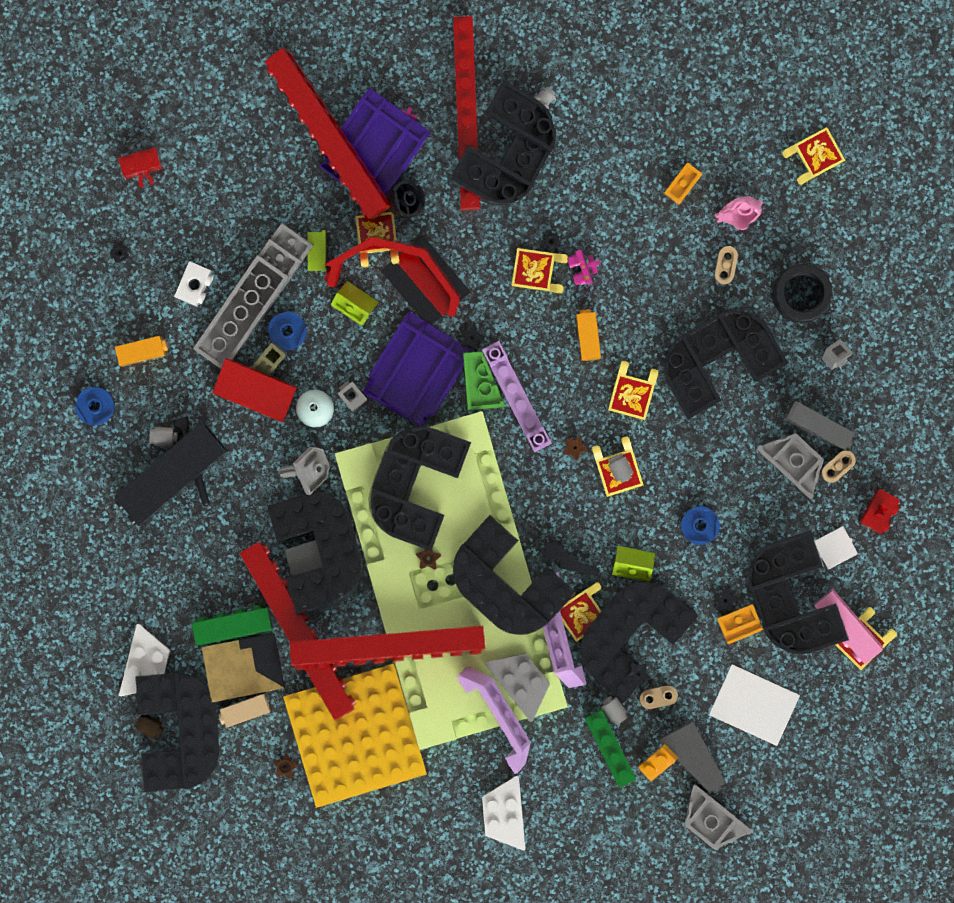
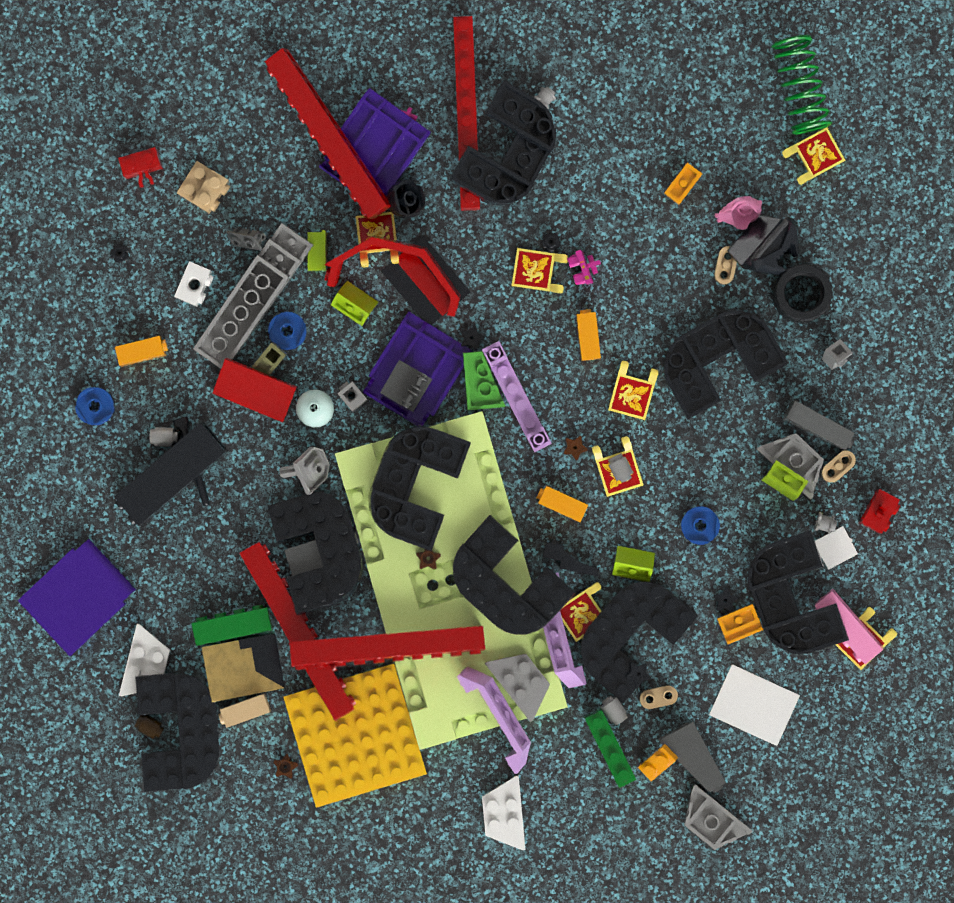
(77, 596): none -> dark purple piece
(204, 187): none -> tan plate
(245, 238): none -> dark grey hinge
(406, 386): none -> dark grey hinge
(562, 503): none -> light orange brick
(764, 243): none -> black helmet
(785, 481): none -> lime panel
(802, 127): none -> green piece
(825, 523): none -> light grey brick

